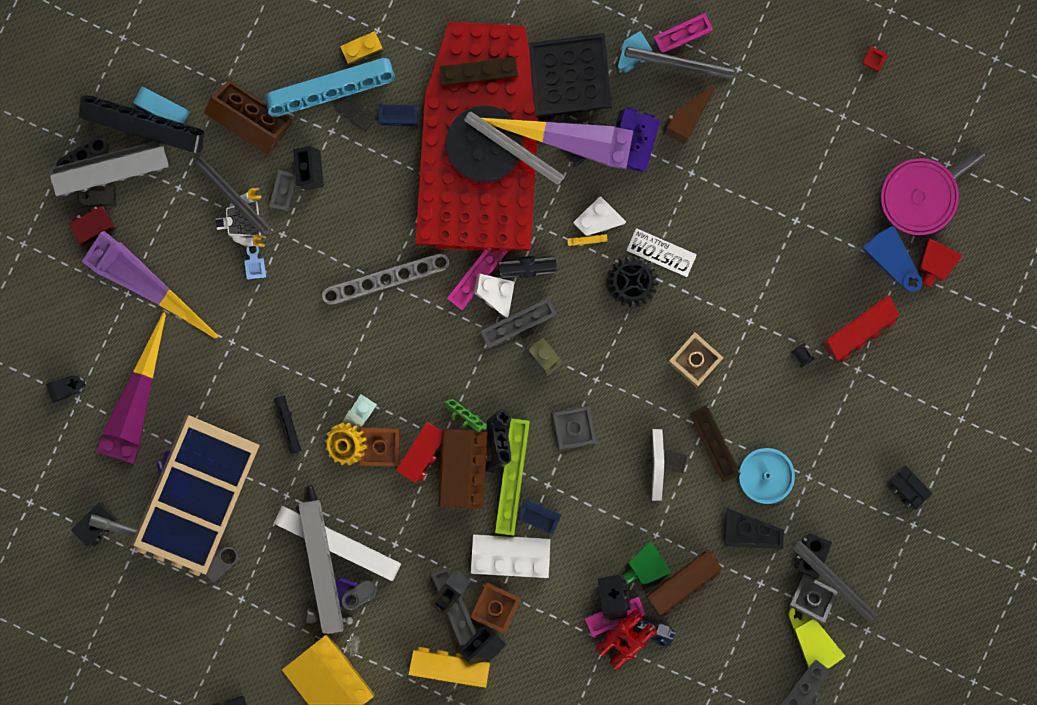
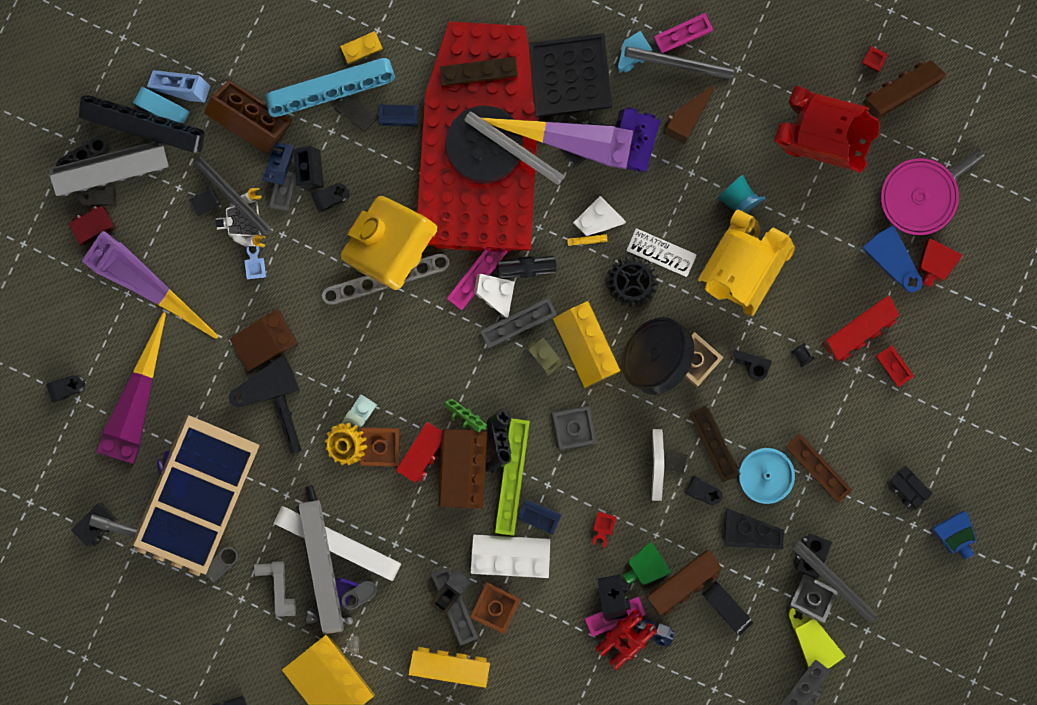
(179, 85): none -> light blue slope
(205, 201): none -> black bracket
(263, 340): none -> reddish brown slope
(267, 384): none -> black piece
(279, 164): none -> dark blue hinge
(283, 606): none -> light grey beam
(327, 198): none -> black piece
(388, 242): none -> yellow piece
(482, 646): black slope -> none
(586, 344): none -> yellow slope
(604, 525): none -> red plate
(658, 356): none -> black brick
(700, 489): none -> black piece
(727, 608): none -> black beam
(740, 196): none -> teal hat
(742, 358): none -> black plate
(745, 263): none -> yellow piece
(818, 468): none -> reddish brown plate
(828, 130): none -> red piece
(894, 366): none -> red plate
(904, 89): none -> reddish brown slope
(956, 534): none -> blue torso

